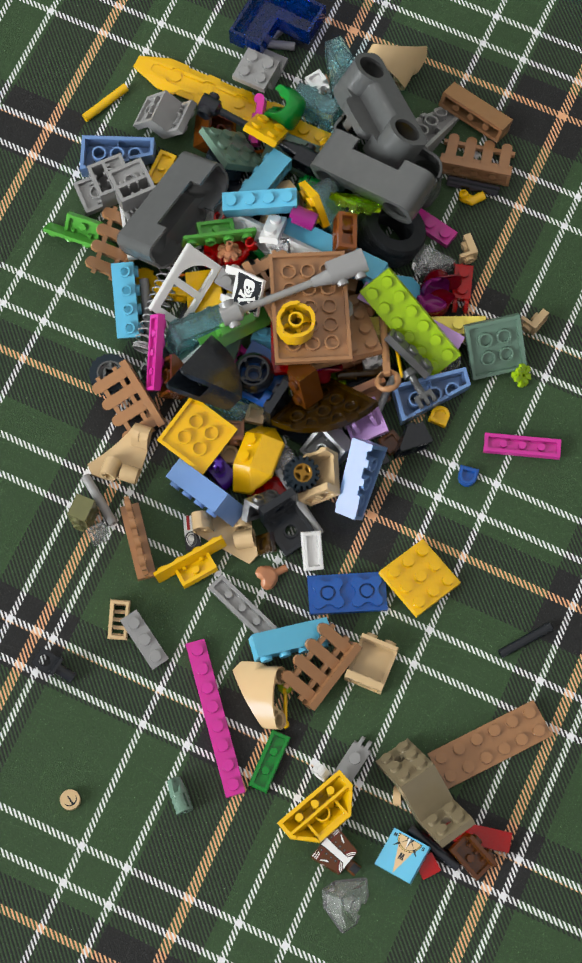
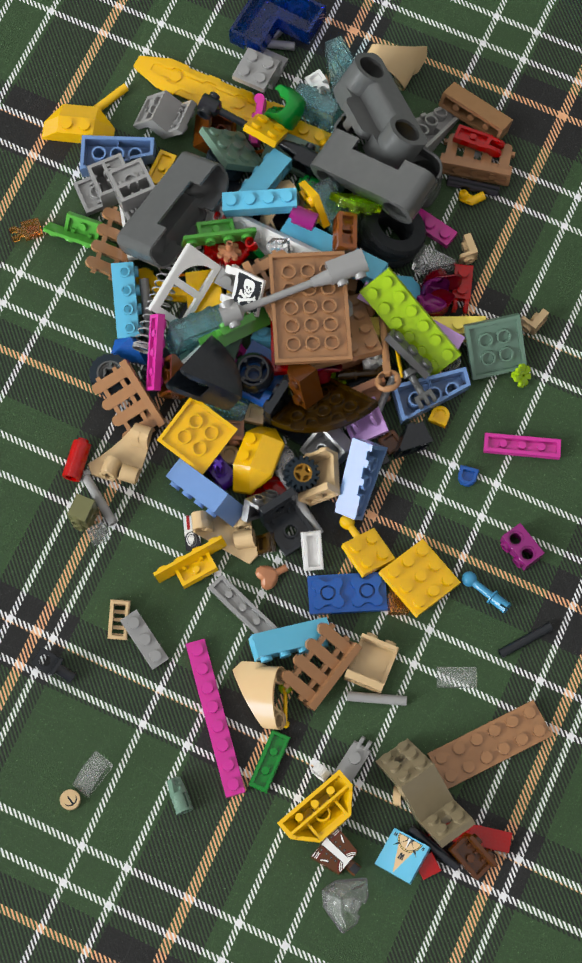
(29, 229): none -> clear orange plate
(73, 121): none -> yellow wedge
(76, 460): none -> red brick
(92, 773): none -> clear slope
(124, 348): none -> blue slope
(137, 540): medium nougat fence -> none
(273, 229): white plate -> none
(305, 323): yellow brick -> none
(365, 550): none -> yellow plate
(376, 698): none -> light grey piece
(395, 605): none -> clear orange plate
(456, 677): none -> clear plate
(470, 579): none -> dark azure pin
(478, 140): none -> red hinge
(526, 544): none -> magenta brick

